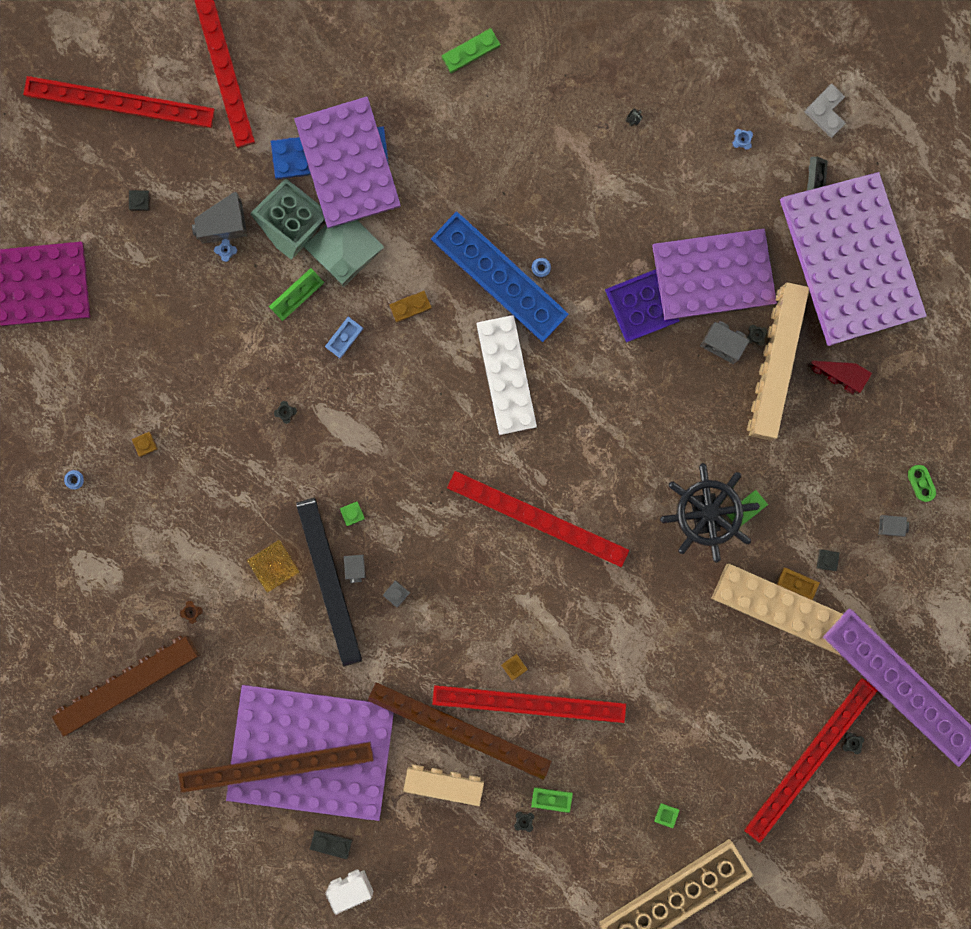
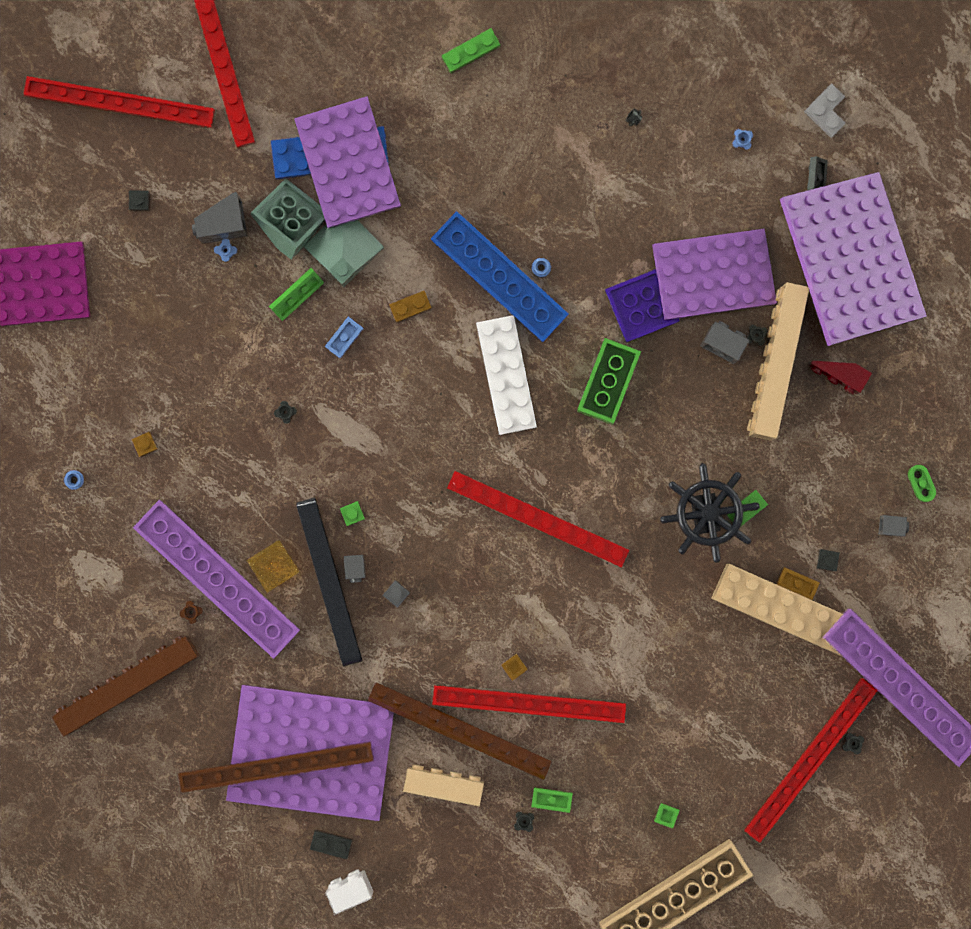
(216, 579): none -> medium lavender plate
(608, 381): none -> bright green brick

